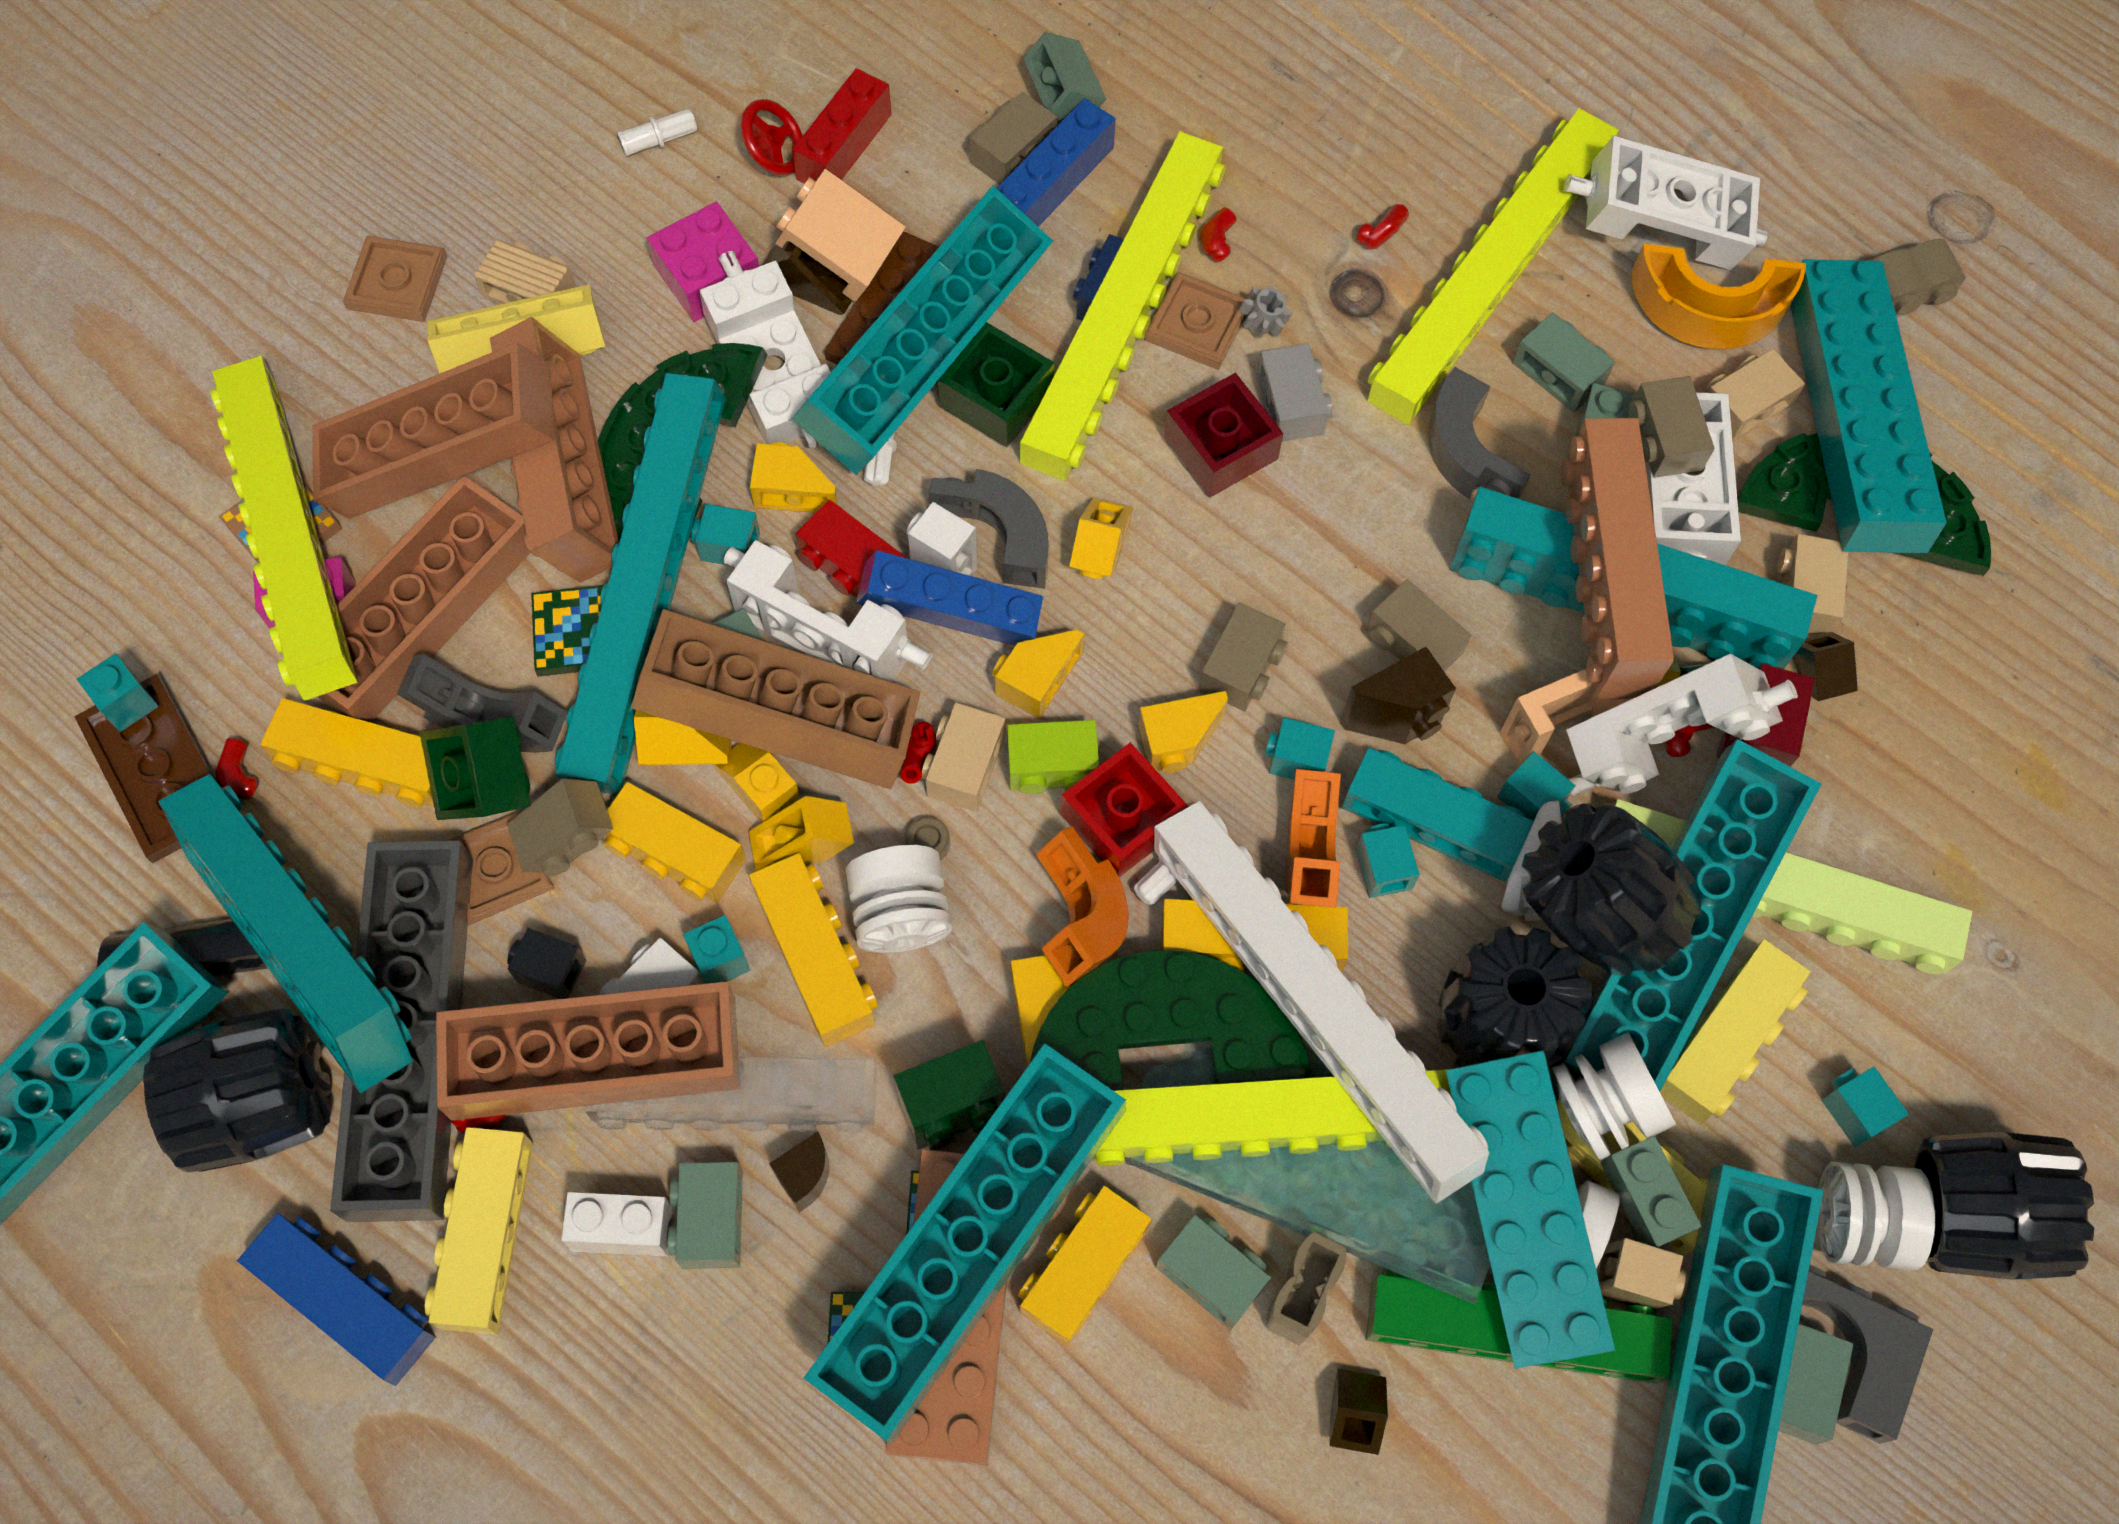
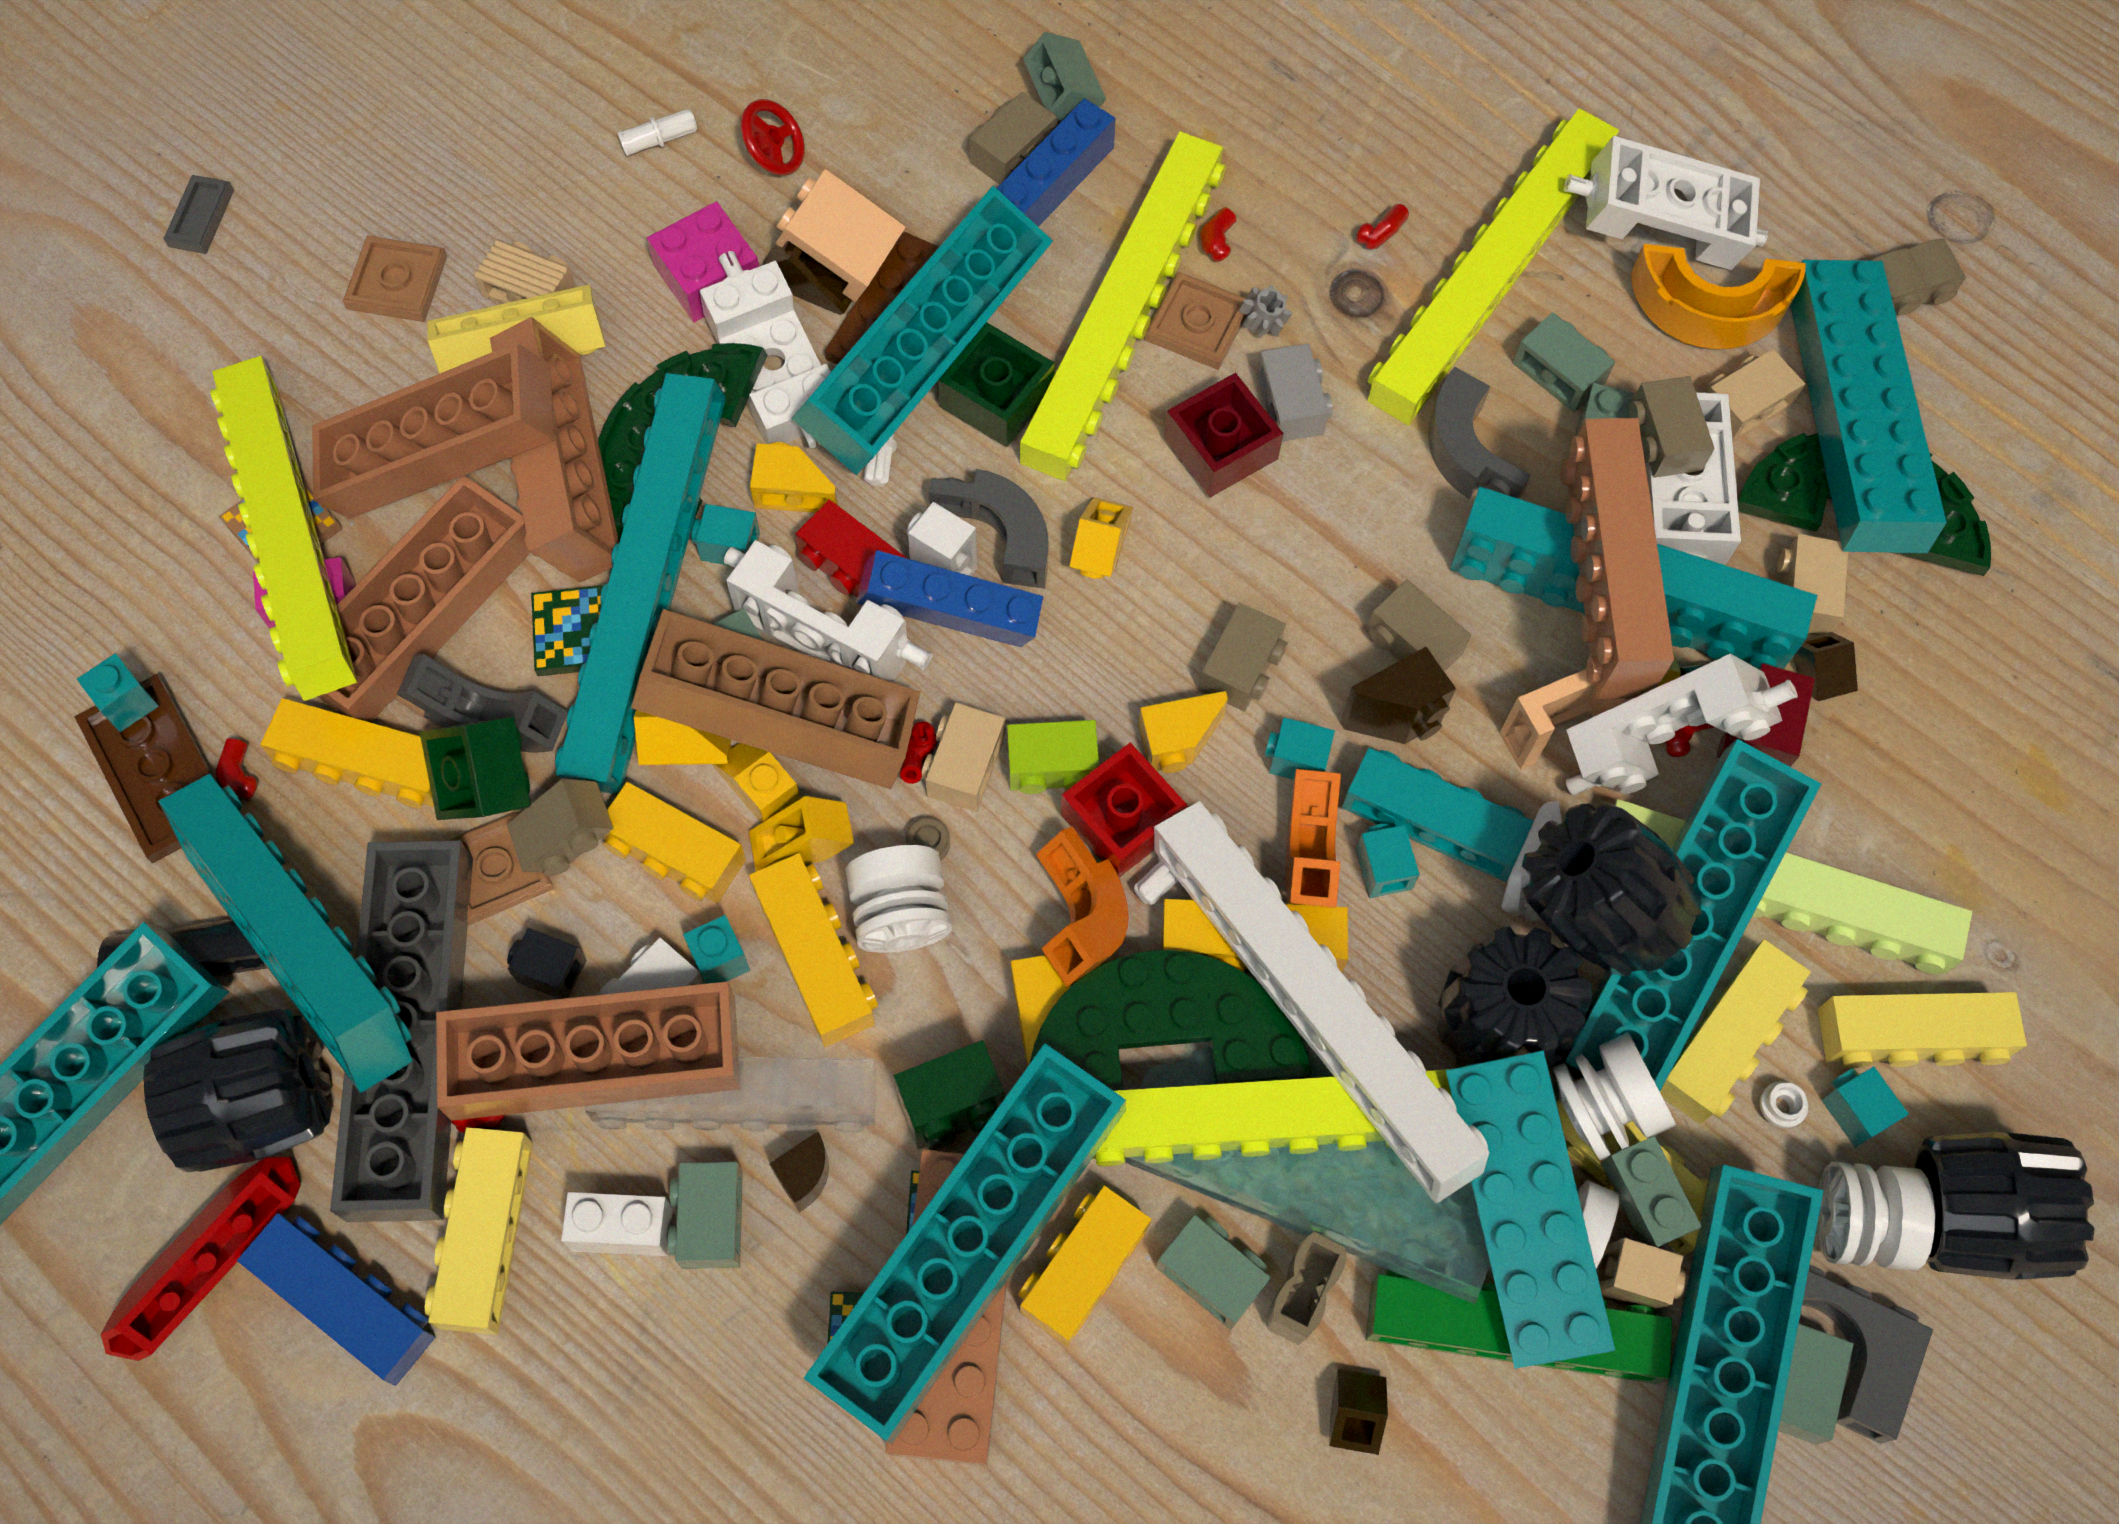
(198, 214): none -> dark grey tile
(199, 1258): none -> red brick
(843, 128): red brick -> none
(1037, 670): yellow slope -> none
(1098, 266): dark blue plate -> none
(1535, 785): teal brick -> none
(1792, 1095): none -> white plate
(1921, 1028): none -> light yellow brick

